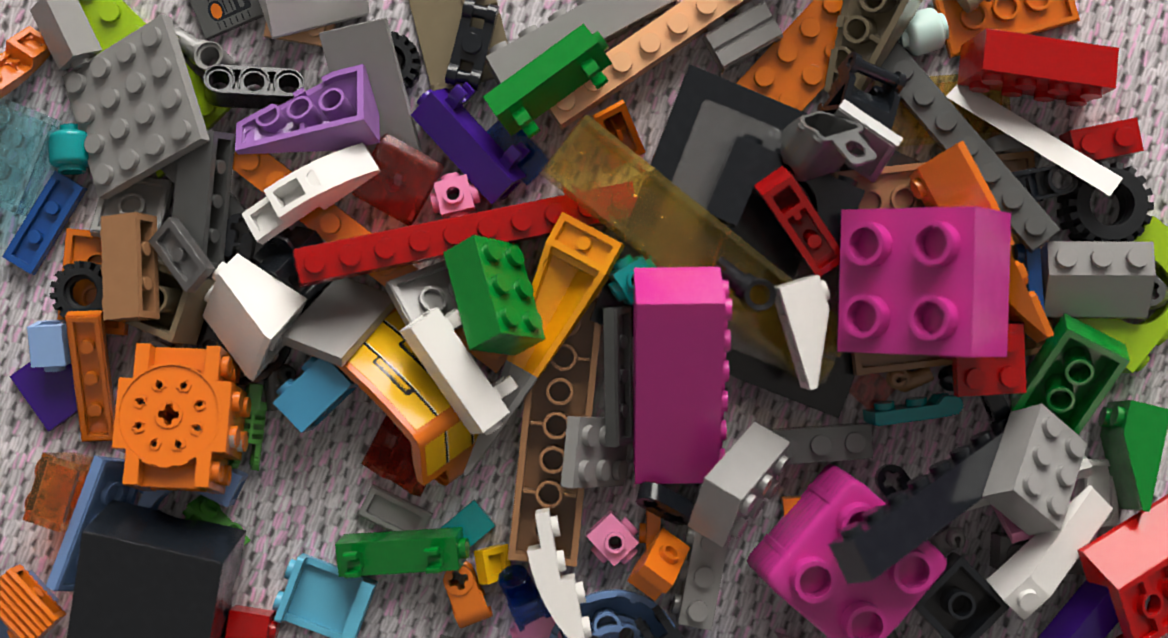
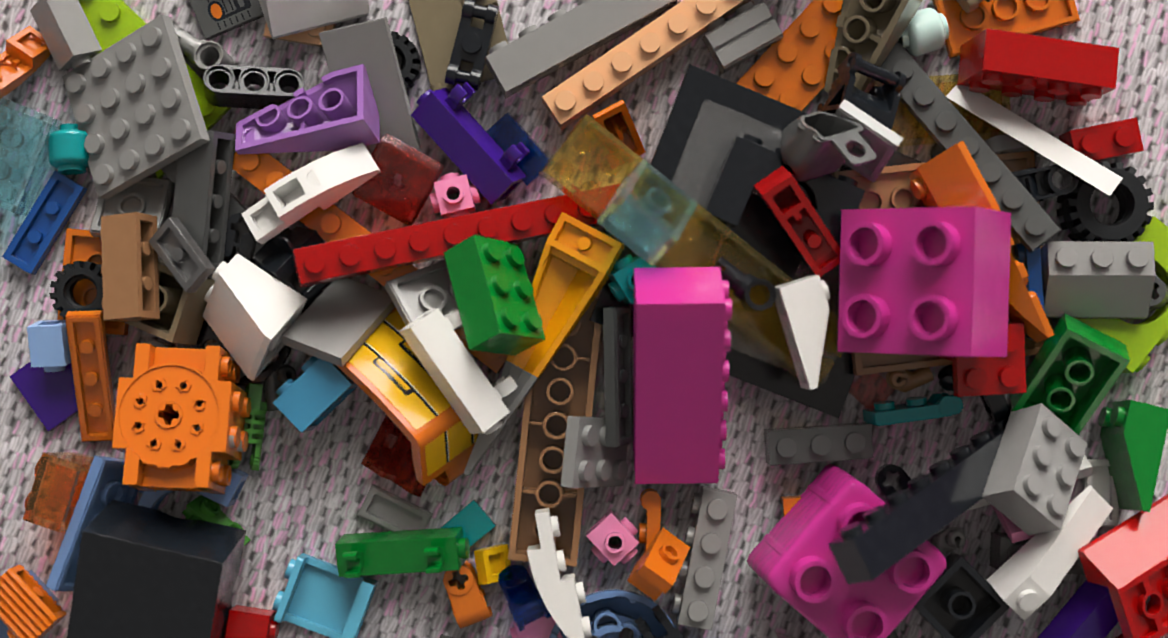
(549, 80): green brick -> none
(647, 212): none -> clear light blue brick
(664, 503): black beam -> none
(739, 485): light grey brick -> none

